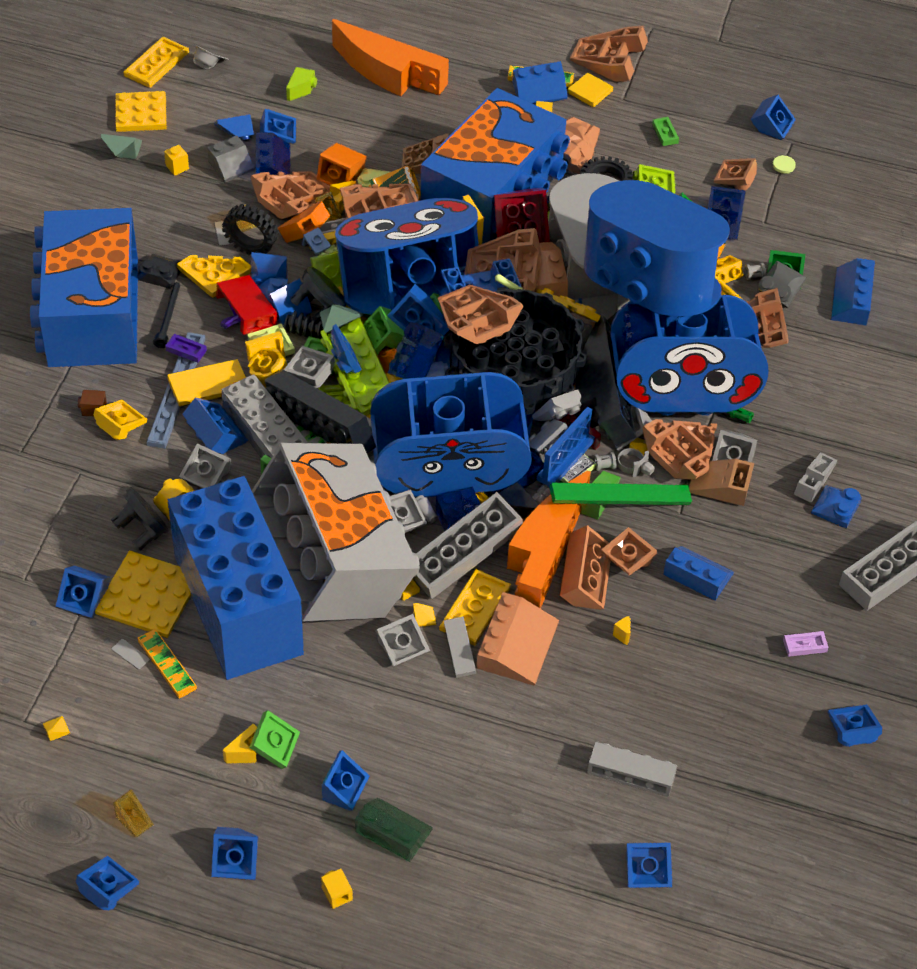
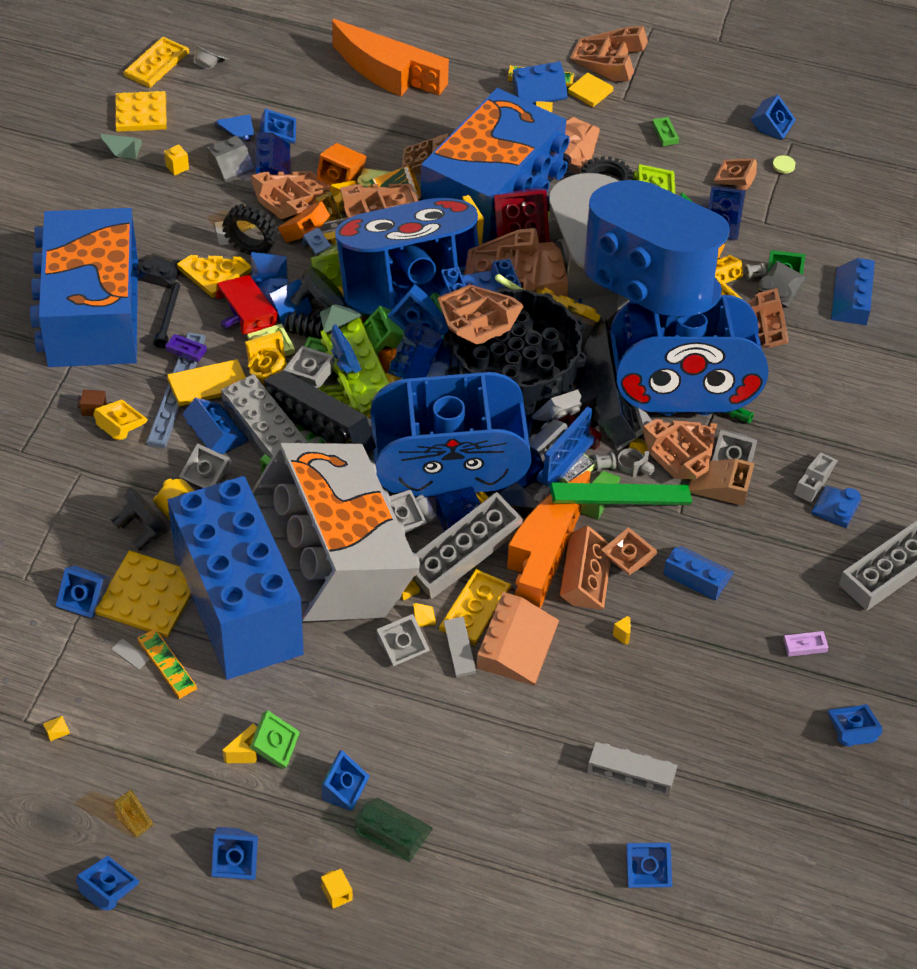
(301, 83): lime slope -> none

